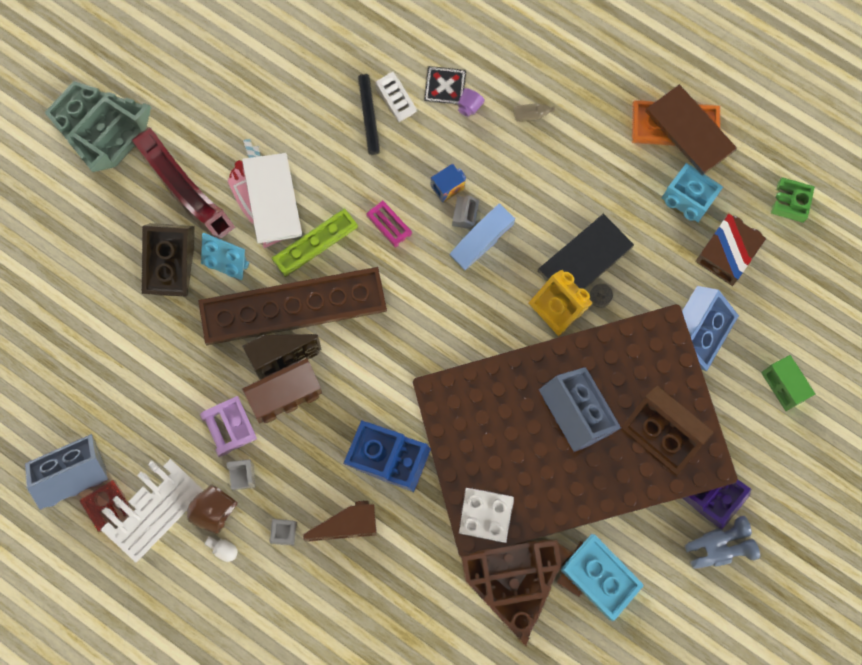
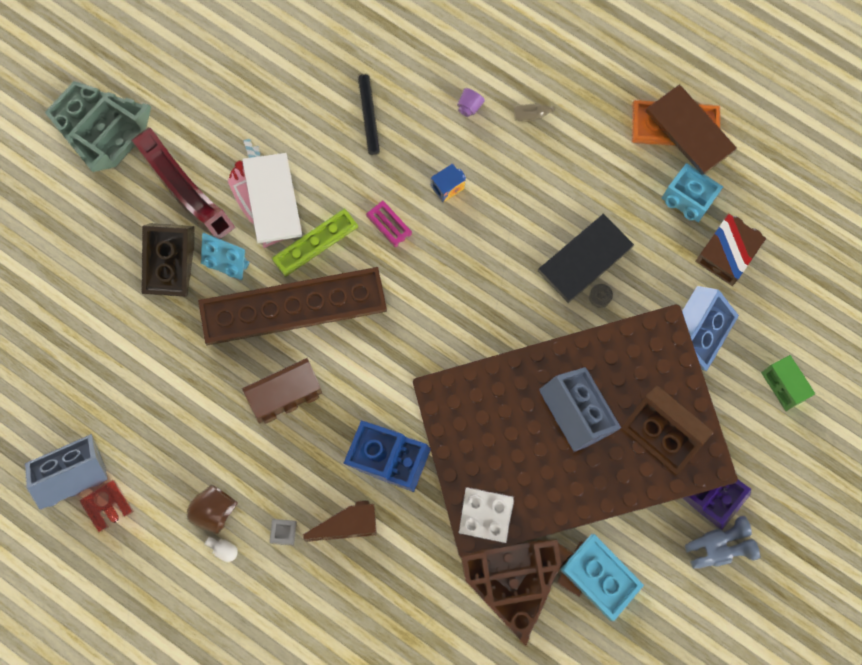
(153, 512): white hinge -> none
(235, 423): lavender plate -> none
(241, 474): light grey panel -> none
(275, 352): dark brown slope -> none
(390, 84): white slope -> none
(444, 85): black sticker -> none
(465, 212): light grey piece -> none
(482, 236): light blue slope -> none
(560, 302): yellow plate -> none
(794, 210): bright green brick -> none

